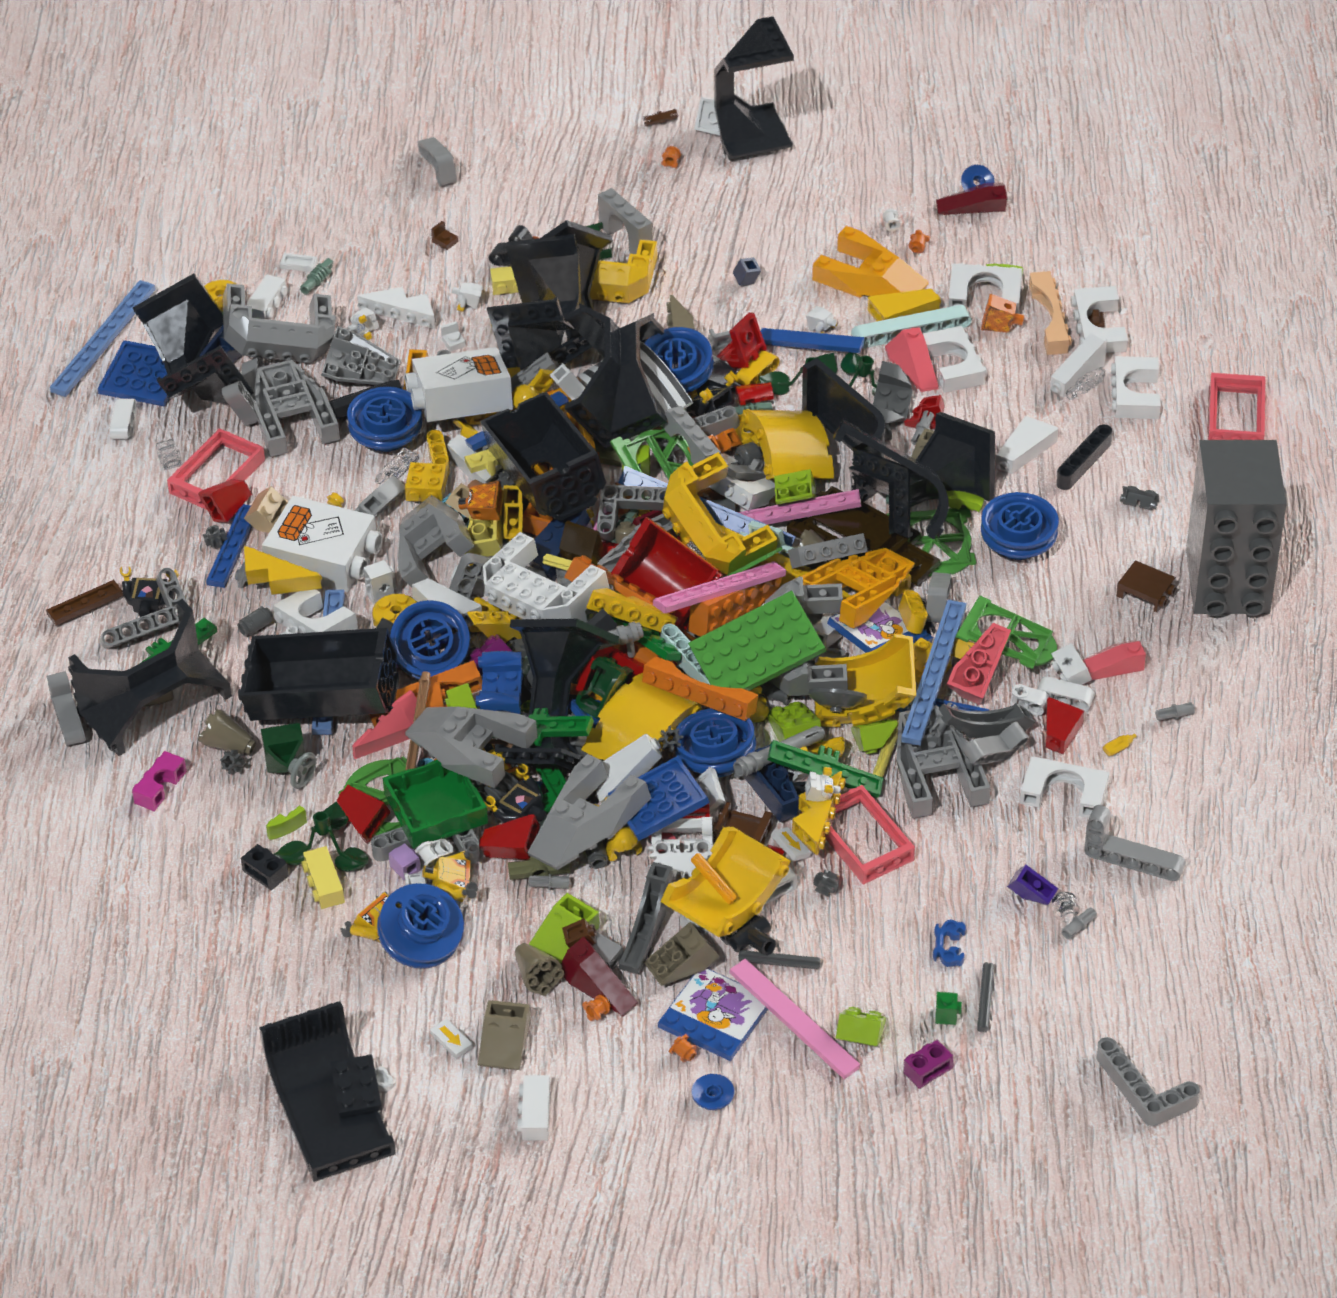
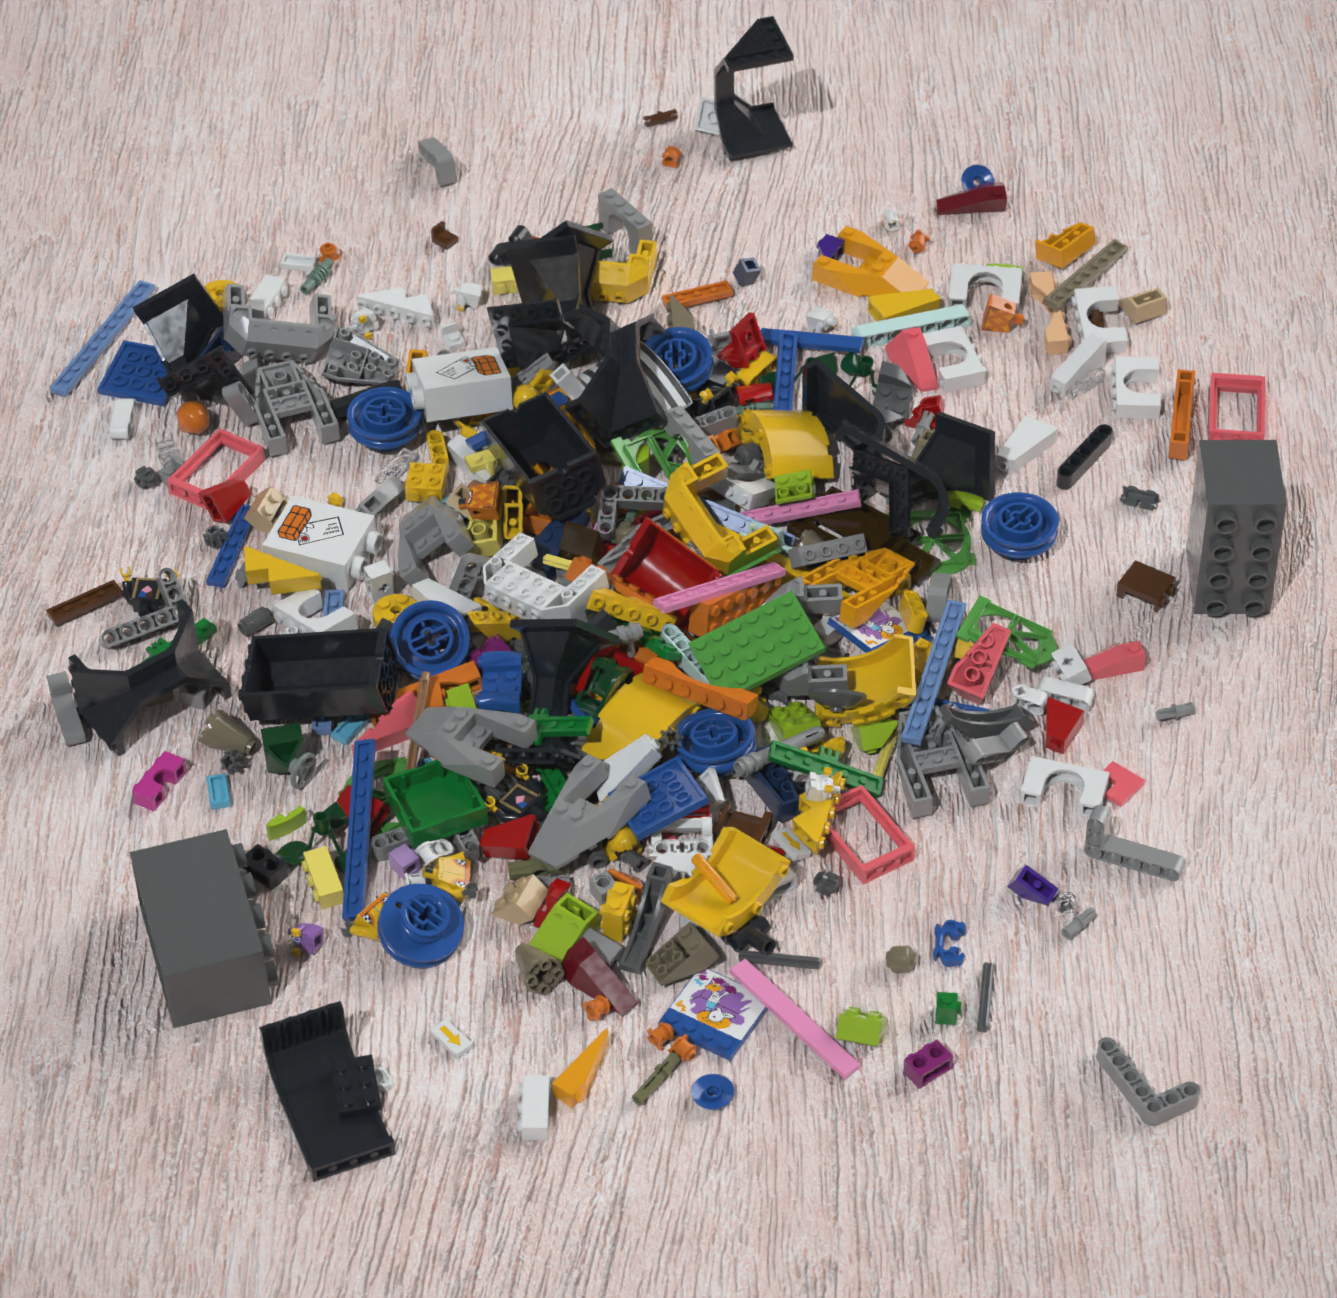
(145, 477): none -> dark grey gear
(169, 470): none -> light grey bracket
(192, 417): none -> orange helmet
(195, 695): none -> light grey brick
(204, 927): none -> dark grey brick
(218, 791): none -> medium azure tile
(306, 937): none -> medium lavender piece
(328, 251): none -> orange brick
(350, 728): none -> medium azure tile
(359, 829): none -> blue plate
(504, 1034): dark tan slope -> none
(520, 900): none -> tan slope
(555, 892): none -> red slope
(576, 1079): none -> light orange slope
(577, 930): reddish brown bracket -> none
(600, 885): none -> light grey brick
(618, 911): none -> yellow brick
(628, 879): none -> orange slope
(634, 860): none -> dark grey bush
(660, 1035): none -> orange brick
(661, 1072): none -> olive pin
(700, 294): none -> orange plate
(785, 371): none -> blue plate
(831, 247): none -> dark purple slope
(901, 959): none -> dark tan head
(1066, 246): none -> light orange wedge
(1085, 274): none -> dark tan tile
(1118, 744): yellow piece -> none
(1125, 784): none -> coral tile
(1144, 305): none -> tan slope
(1181, 414): none -> orange arch

